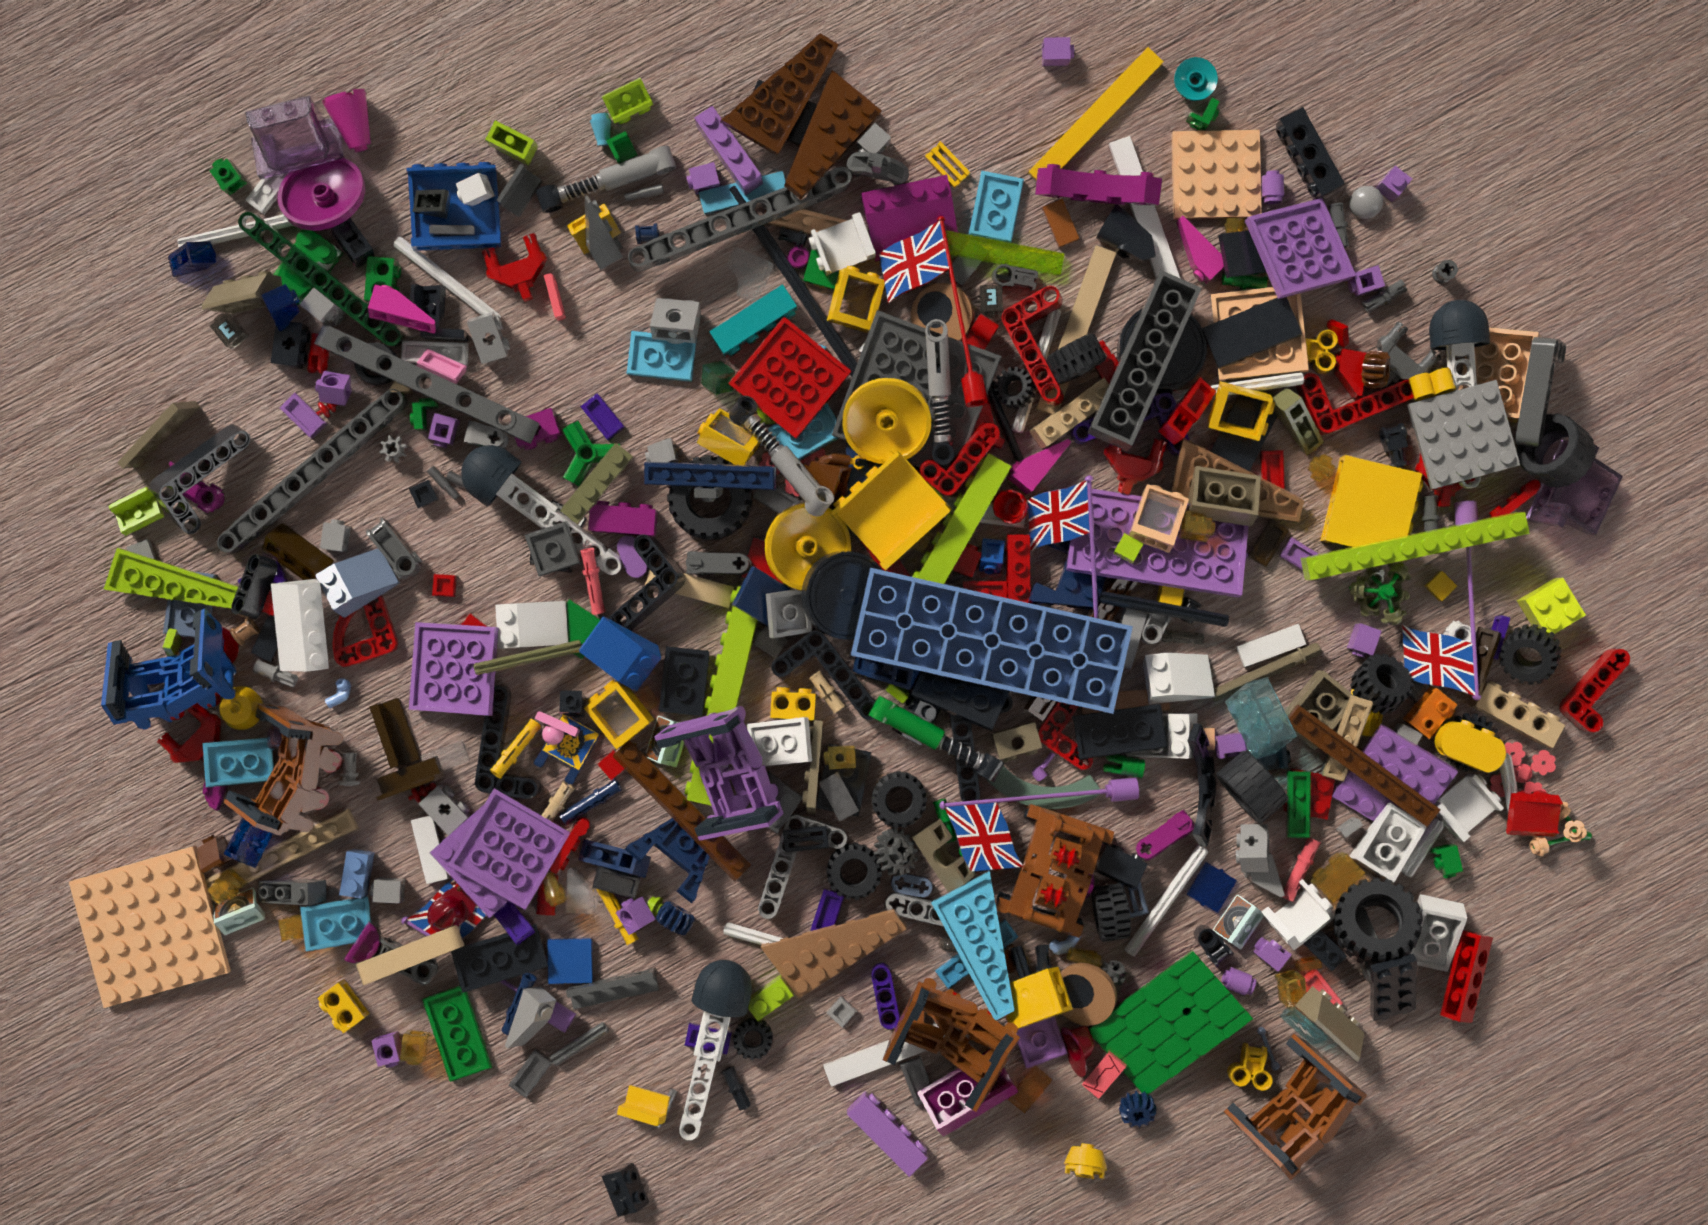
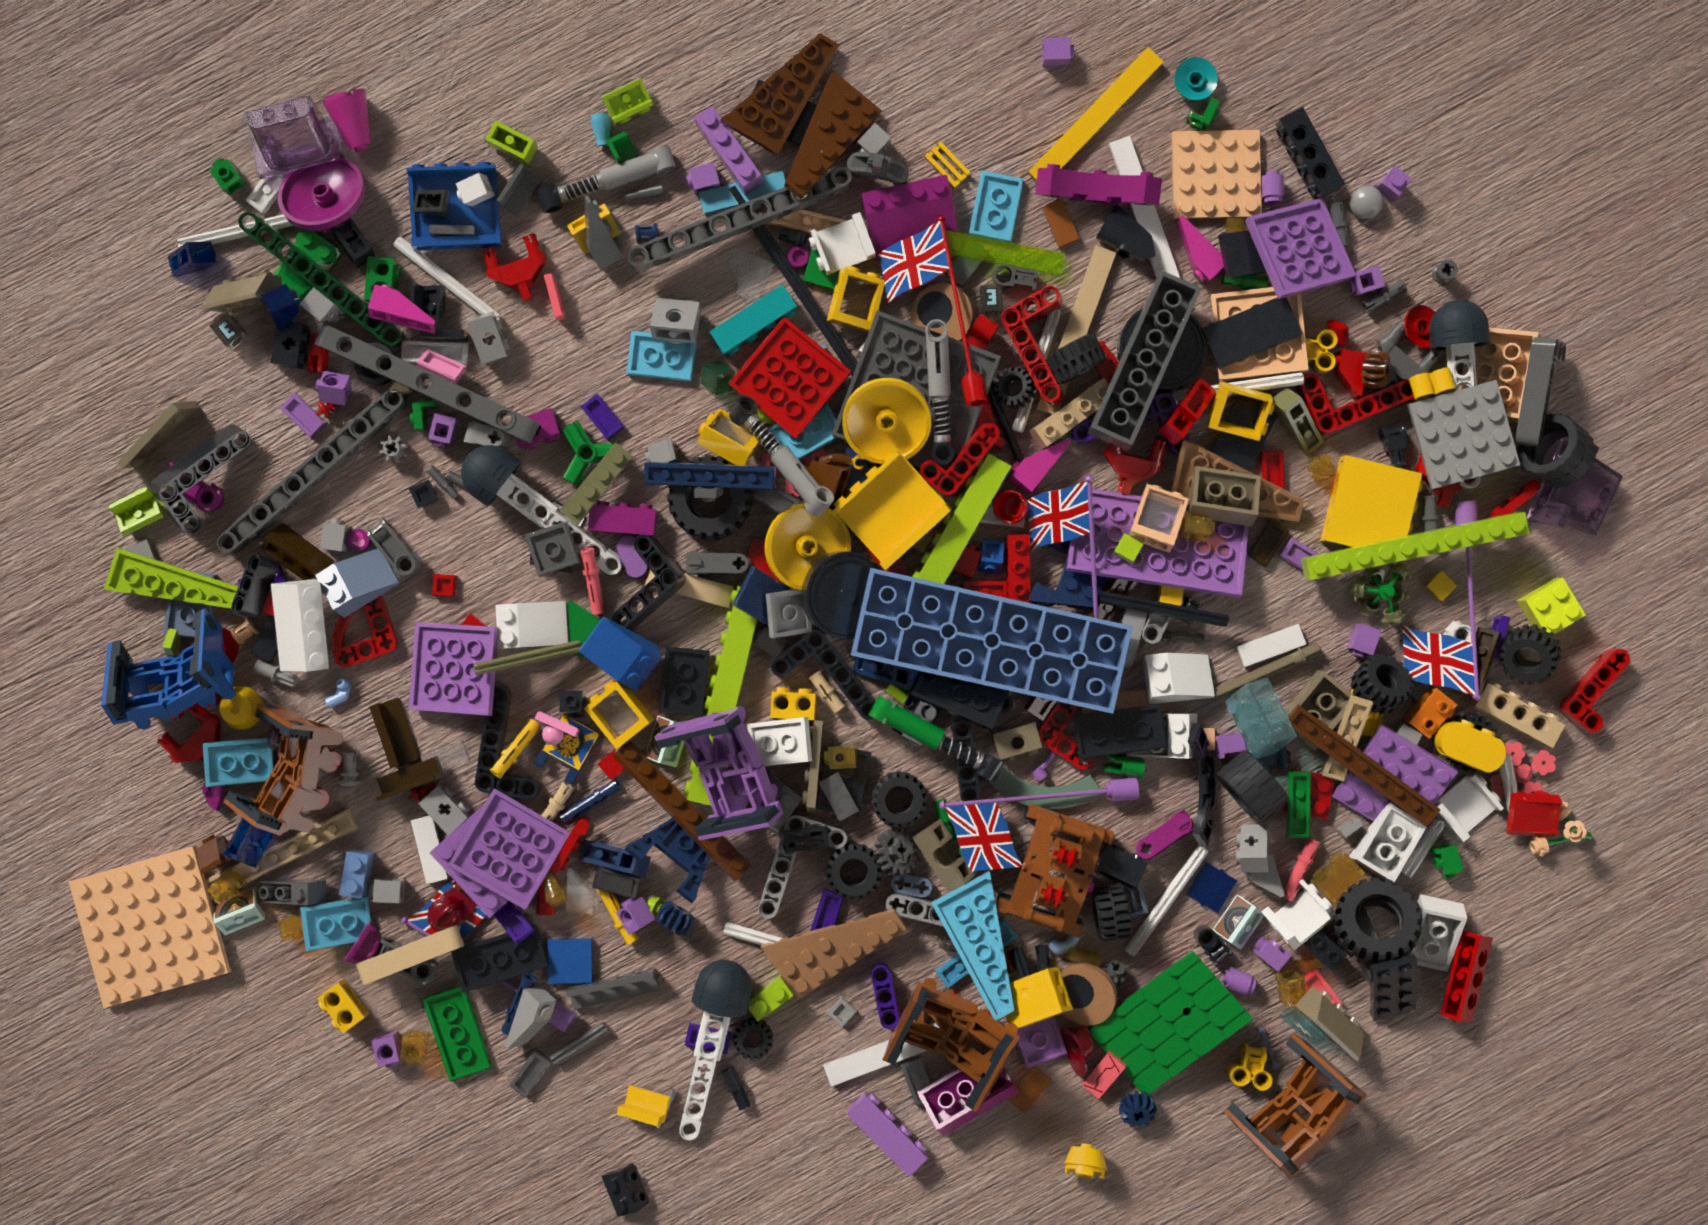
(358, 540): none -> magenta tile
(1417, 325): none -> red dish

